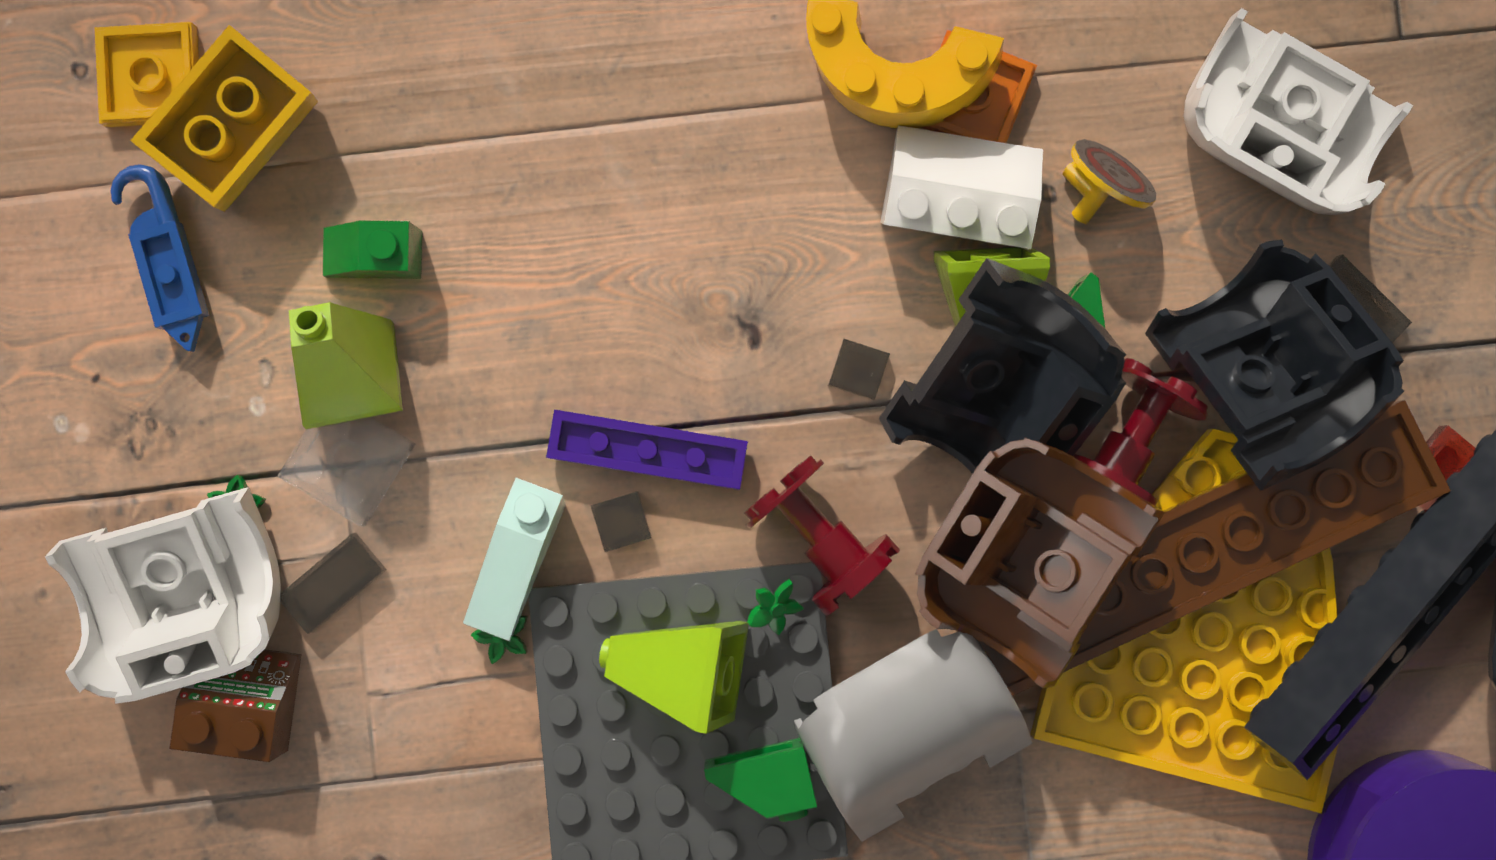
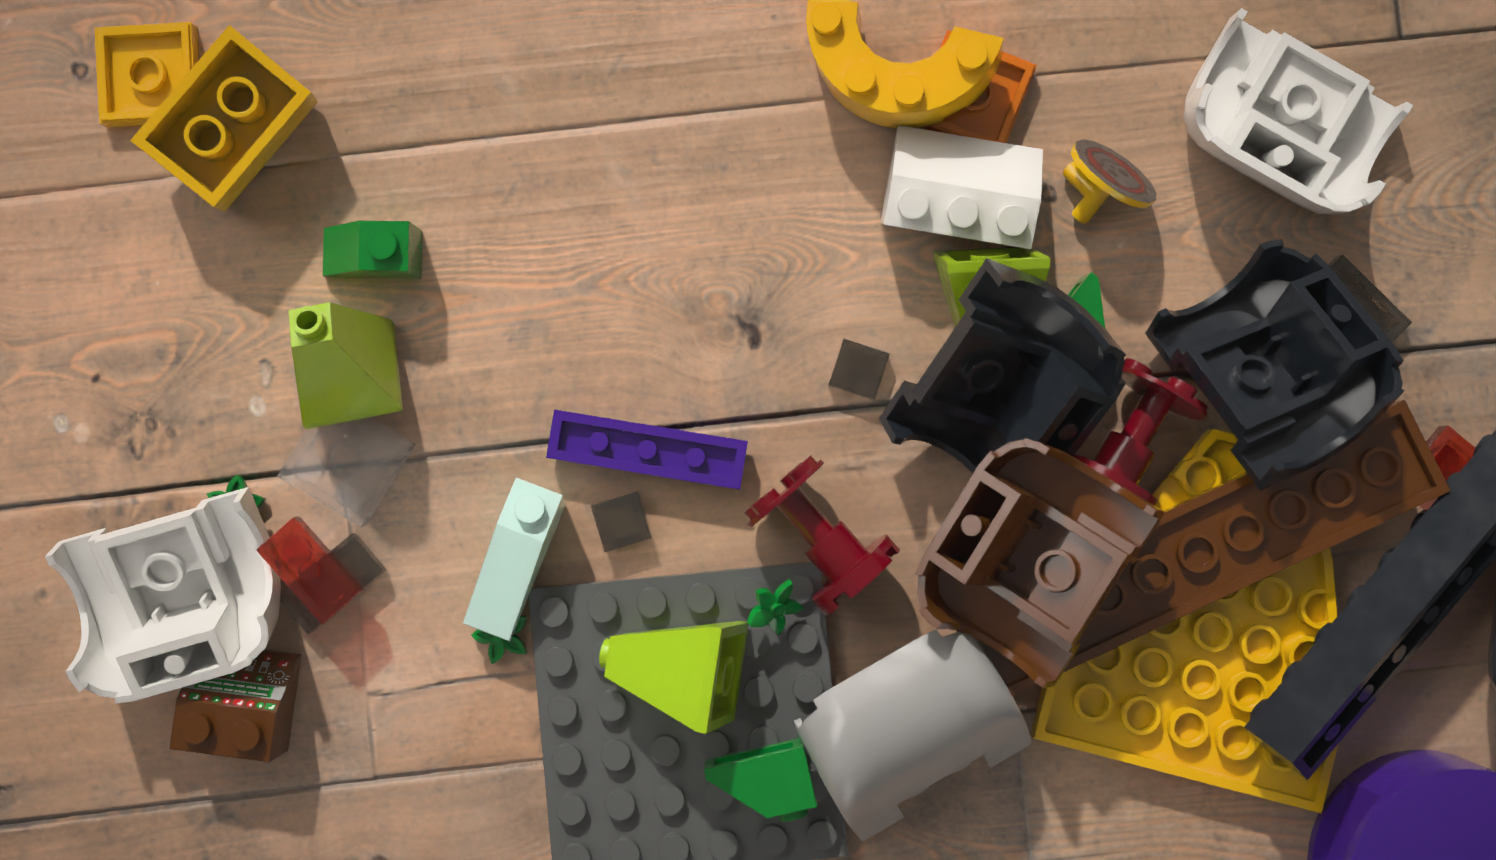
(164, 259): blue plate -> none
(310, 569): none -> clear red plate

